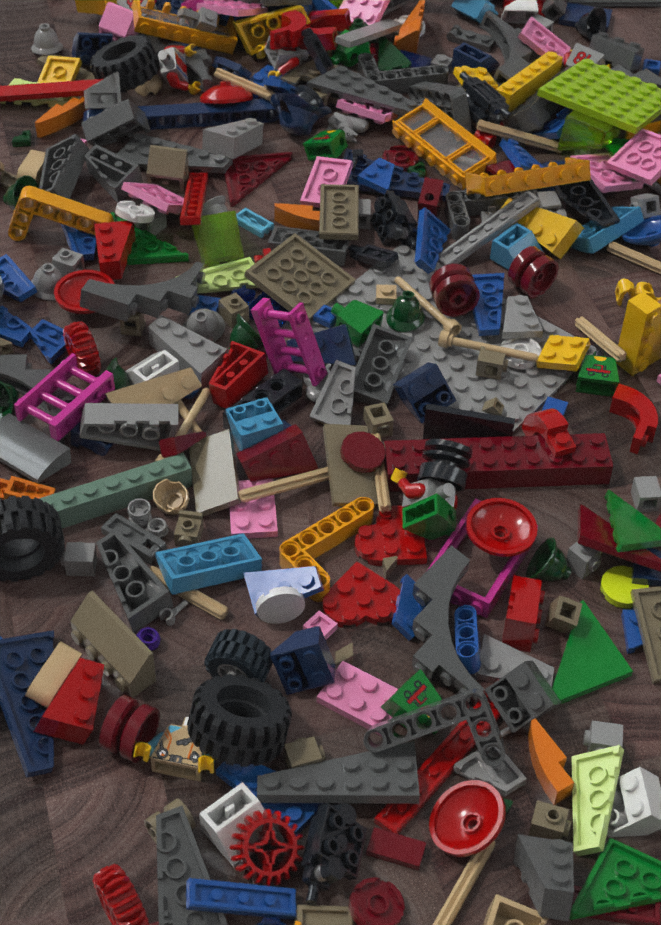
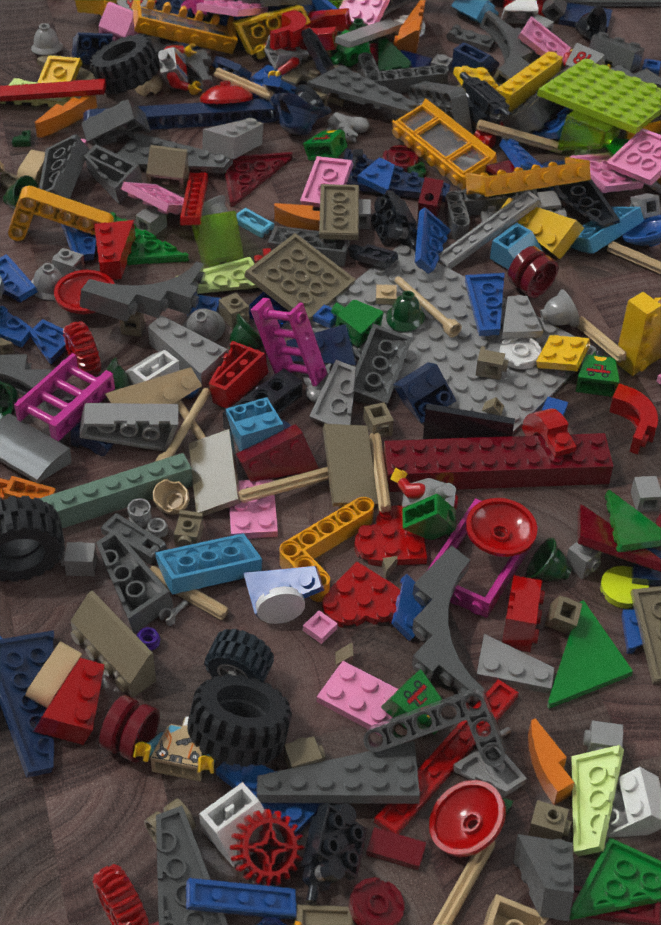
(103, 93): light grey wing -> none
(134, 213): white tile -> none
(177, 444): dark red slope -> none
(189, 15): light grey tile -> none
(207, 20): light grey brick -> none
(245, 293): clear blue piece -> none
(304, 661): dark blue slope -> none
(362, 452): dark red tile -> none
(366, 111): bright pink plate -> none
(446, 462): black wheel -> none
(447, 339): tan piece -> none
(454, 290): dark red wheel -> none
(467, 638): blue beam -> none
(522, 696): dark grey slope -> none
(560, 310): none -> light grey hat
(625, 286): yellow leg -> none

